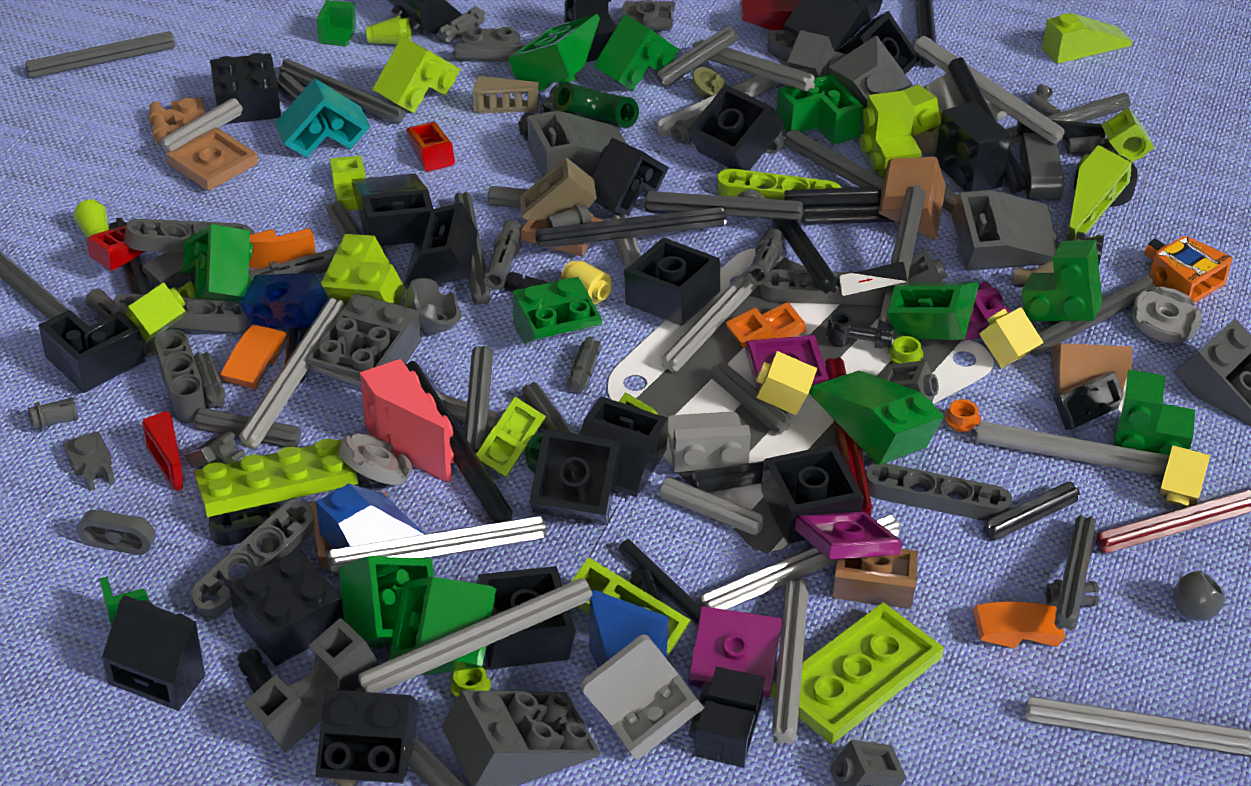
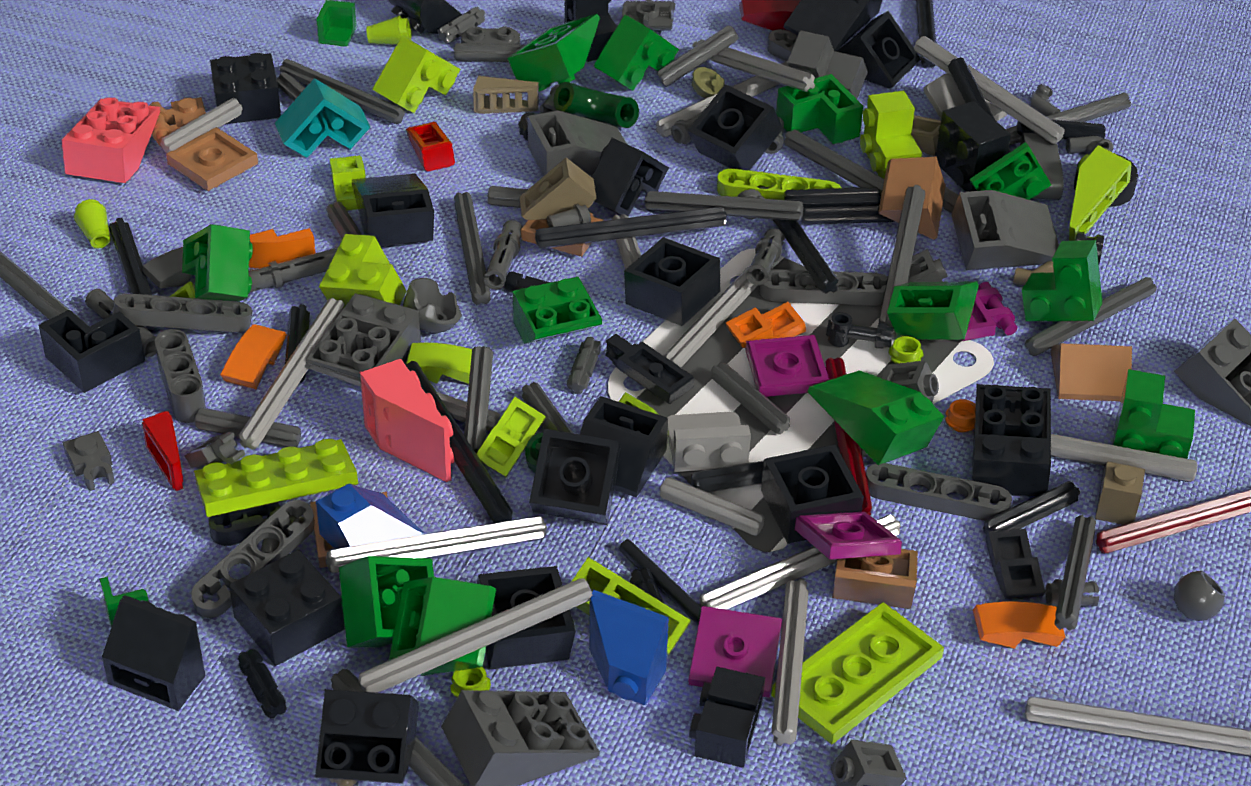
(52, 413): dark grey pin -> none
(100, 54): dark grey axle -> none
(109, 140): none -> coral slope
(110, 249): red slope -> none
(116, 532): dark grey plate -> none
(155, 234): dark grey beam -> none
(156, 311): lime brick -> none
(211, 381): dark grey axle -> none
(284, 300): clear blue brick -> none
(294, 709): dark grey arch -> none
(374, 459): light grey plate -> none
(441, 359): none -> lime slope
(443, 246): black slope -> none
(594, 280): light yellow brick -> none
(641, 696): light grey bracket -> none
(649, 368): none -> black hinge
(785, 382): light yellow brick -> none
(869, 71): dark grey slope -> none
(873, 278): sticker -> none
(926, 109): lime brick -> none
(1010, 336): light yellow brick -> none
(1012, 438): none -> black slope
(1013, 564): none -> black slope
(1014, 175): none -> green slope
(1078, 37): lime slope -> none
(1089, 400): black plate -> none
(1119, 493): none -> dark tan slope
(1128, 135): lime brick -> none
(1166, 315): light grey plate -> none
(1184, 476): light yellow brick -> none
(1188, 266): orange torso -> none

